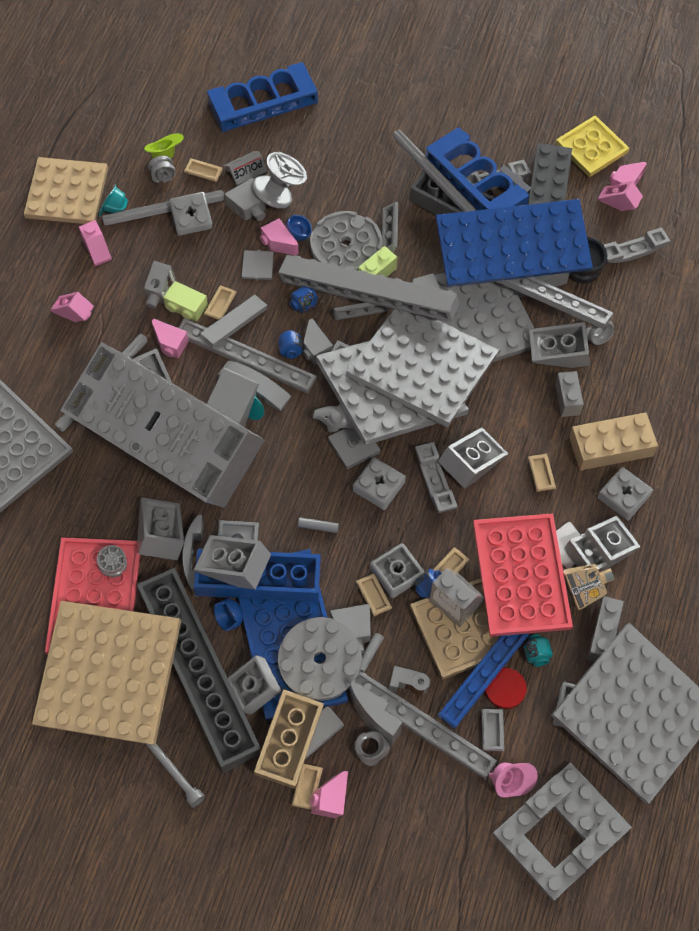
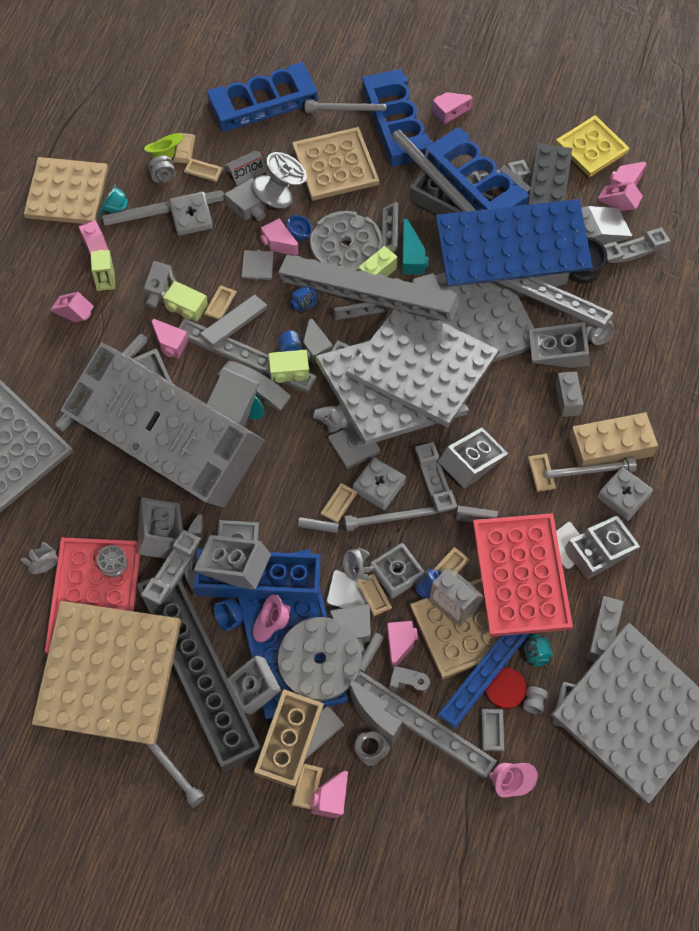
(42, 559): none -> light grey piece
(103, 270): none -> yellowish green brick
(173, 568): none -> light grey slope
(184, 150): none -> tan tile
(271, 618): none -> bright pink piece
(289, 366): none -> yellowish green brick
(313, 106): none -> light grey piece
(336, 163): none -> tan plate
(339, 503): none -> tan tile
(344, 591): none -> white sticker
(353, 522): none -> light grey piece
(356, 559): none -> light grey piece
(392, 84): none -> blue fence
(400, 640): none -> bright pink slope
(413, 256): none -> teal slope
(451, 106): none -> bright pink slope
(468, 514): none -> light grey tile
(535, 700): none -> light grey wheel
(583, 810): light grey piece -> none
(587, 583): torso -> none
(605, 224): none -> light grey slope
(628, 463): none -> light grey piece

